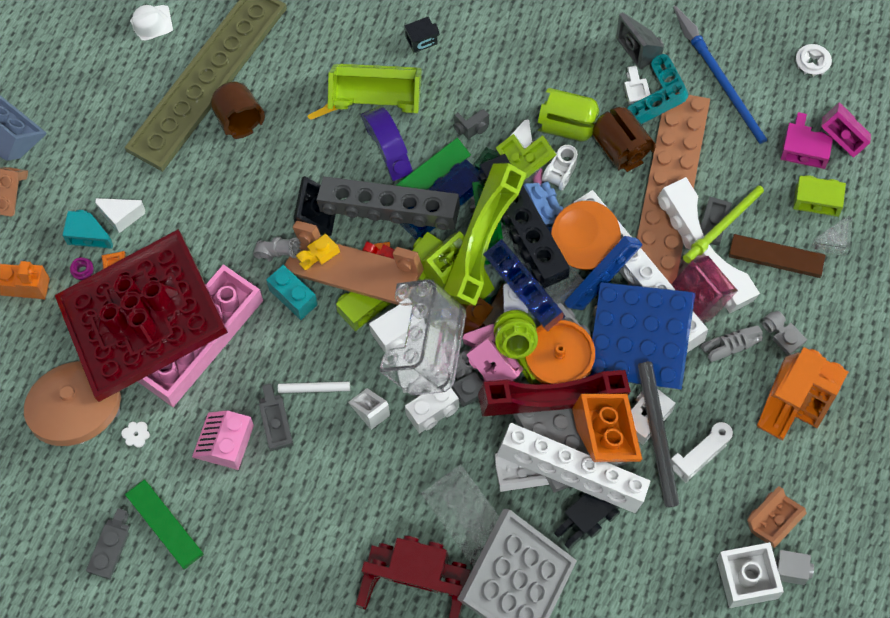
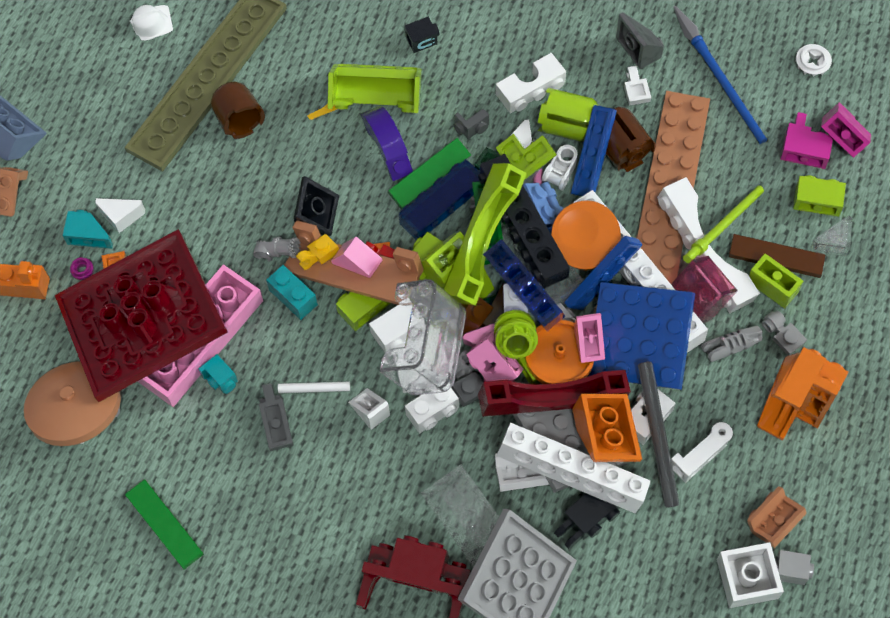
(109, 546): dark grey hinge -> none
(129, 434): white plant -> none
(218, 374): none -> teal brick
(224, 438): bright pink slope -> none
(357, 257): none -> bright pink slope
(381, 194): dark grey brick -> none
(517, 94): none -> white arch
(589, 337): none -> bright pink slope
(593, 150): none -> blue tile
(668, 90): teal beam -> none
(714, 213): dark grey plate -> none
(775, 281): none -> lime brick

